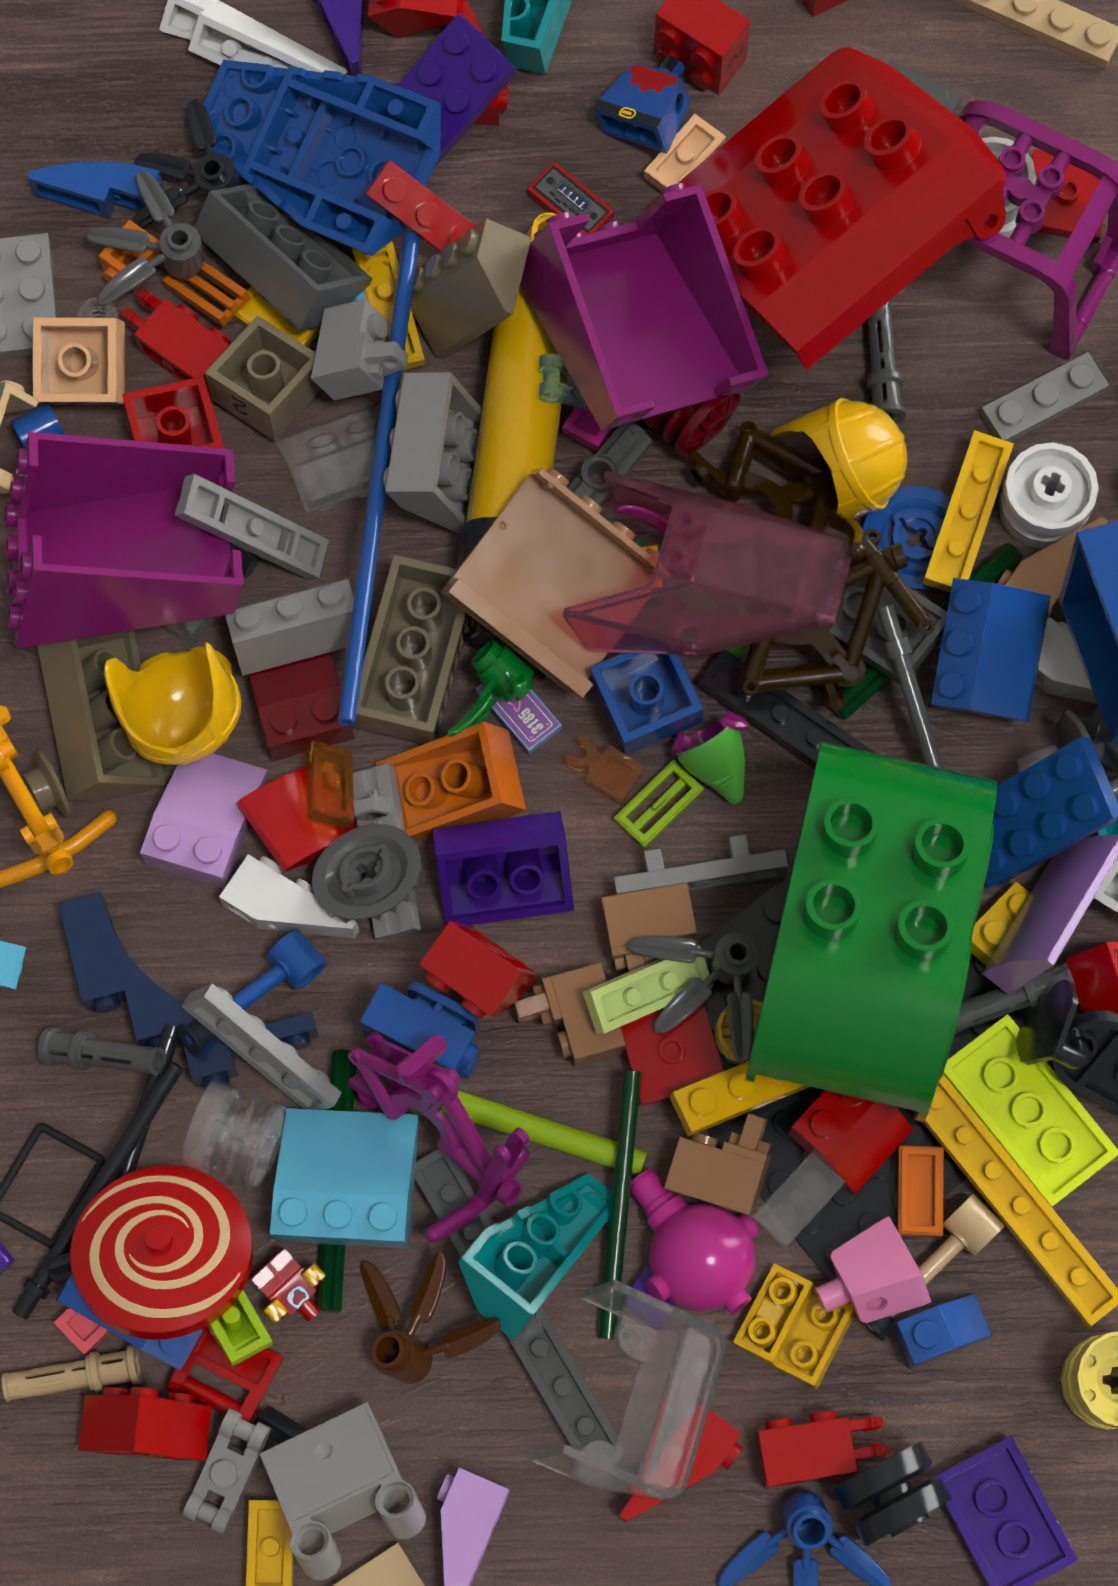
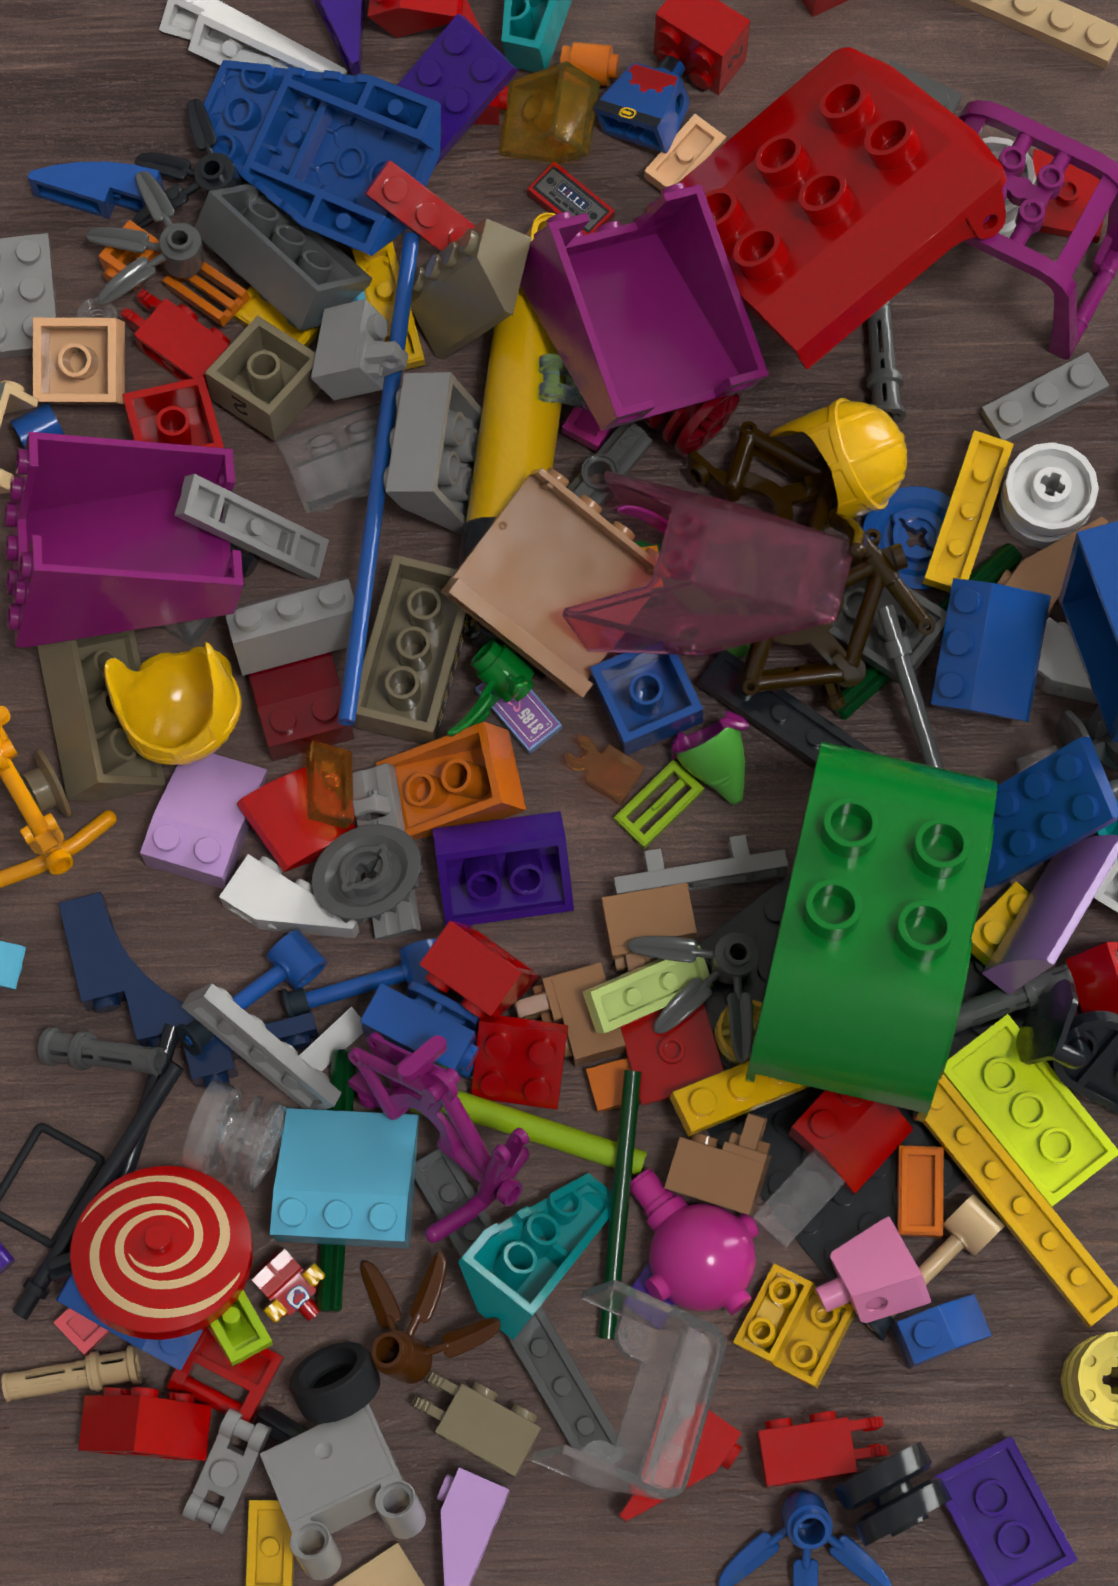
(302, 1002): none -> blue piece
(327, 1401): none -> black tyre
(337, 1036): none -> white sticker
(482, 1425): none -> dark tan hinge
(519, 1061): none -> red plate
(550, 115): none -> clear yellow slope
(593, 59): none -> orange brick
(607, 1084): none -> orange tile

